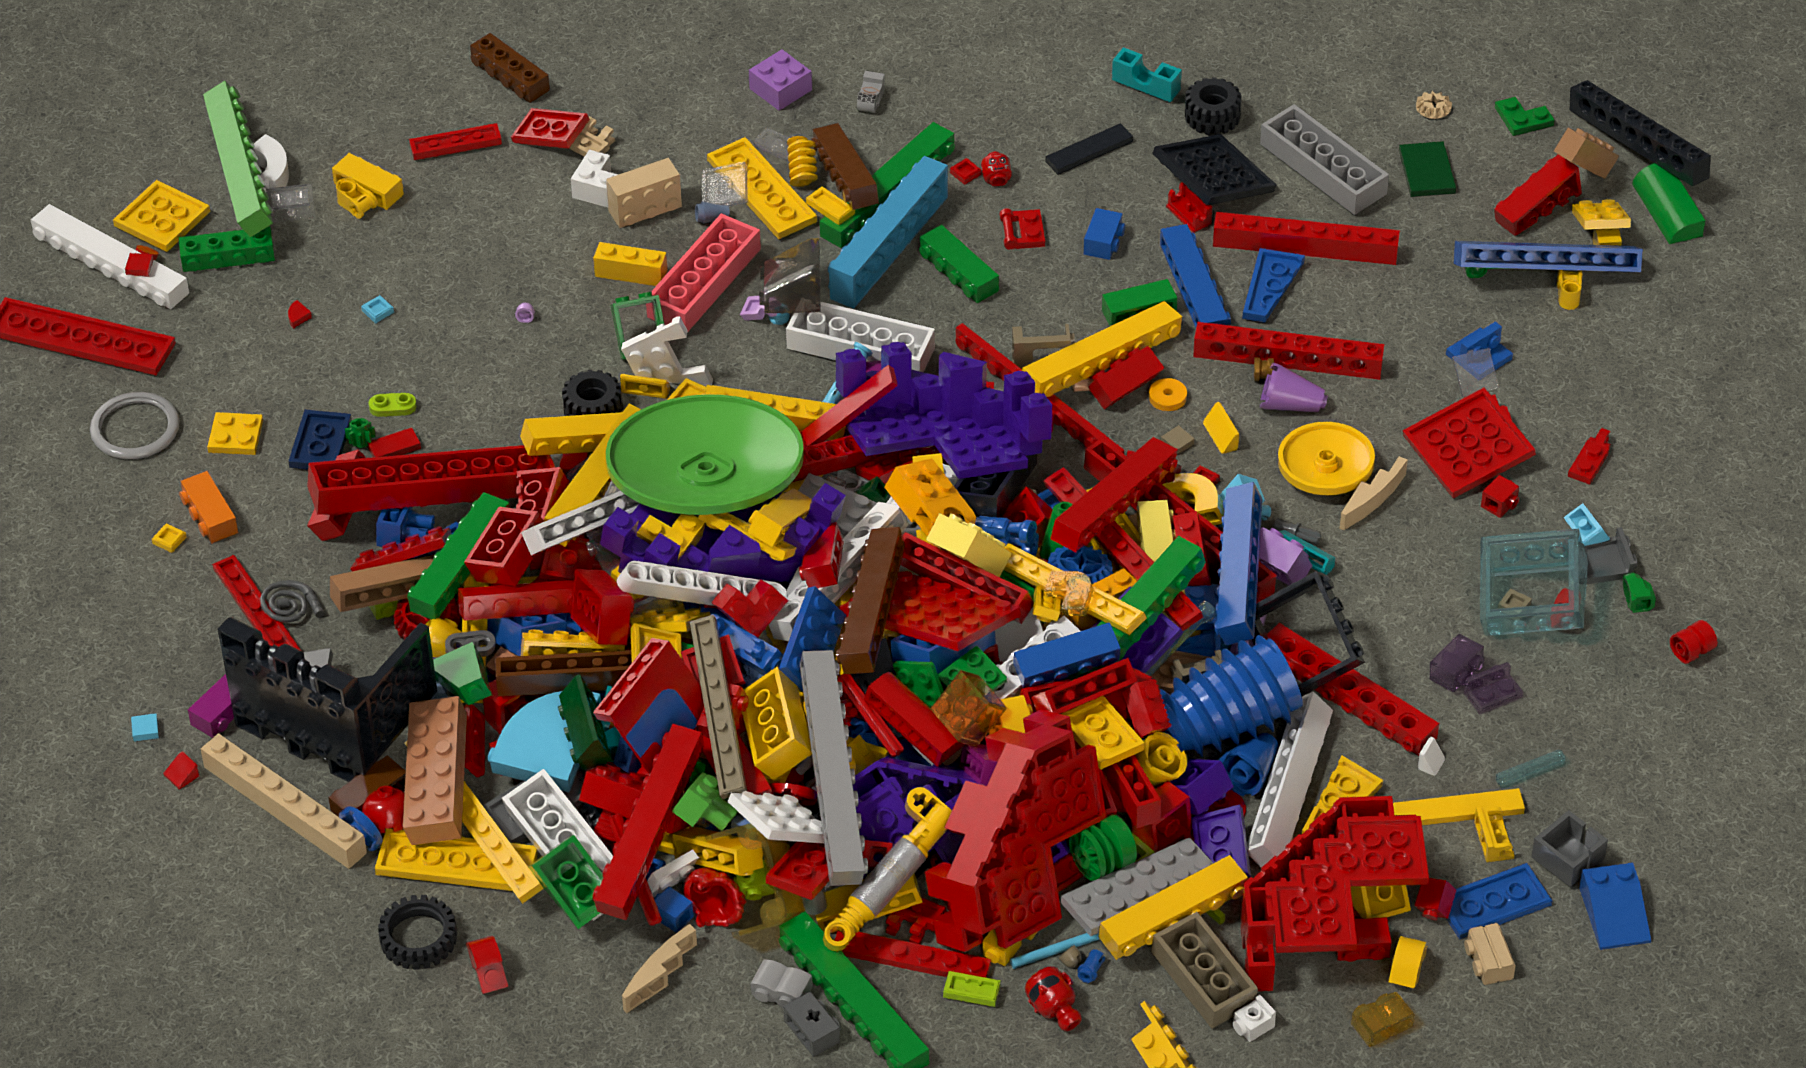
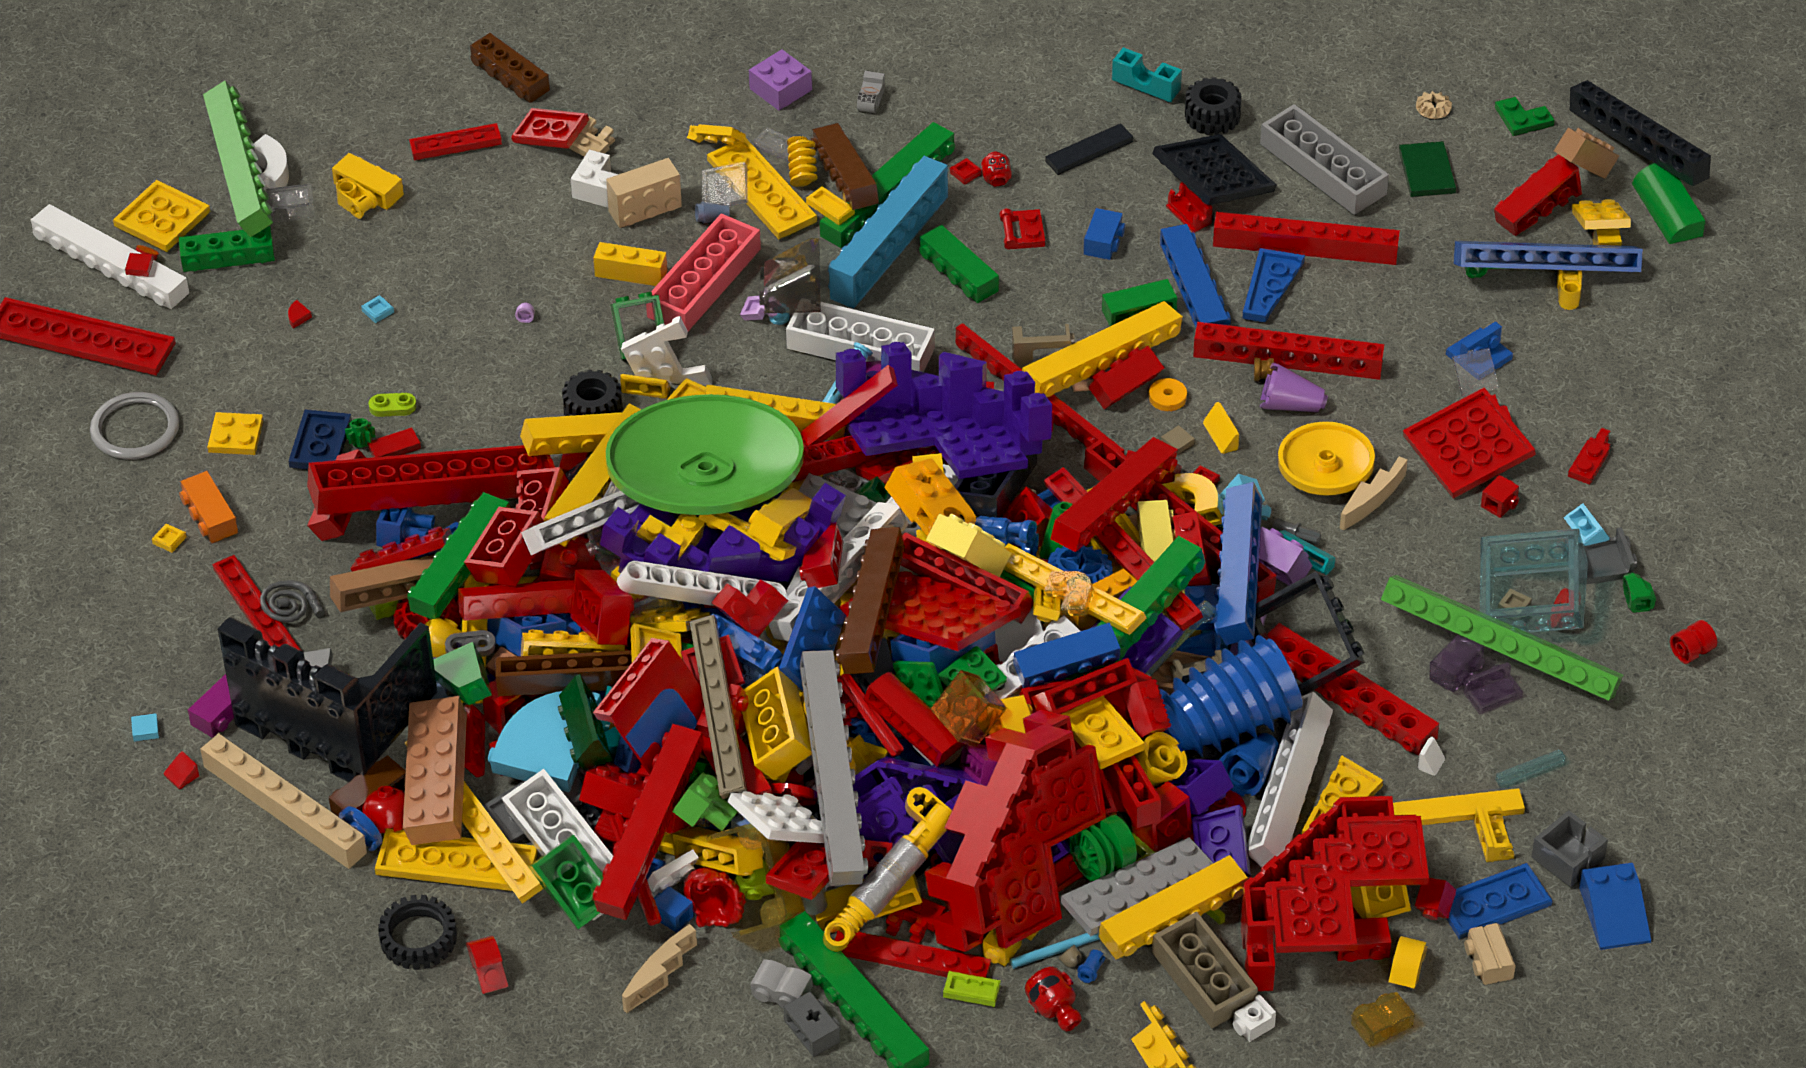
(715, 133): none -> yellow hinge
(1502, 637): none -> bright green brick

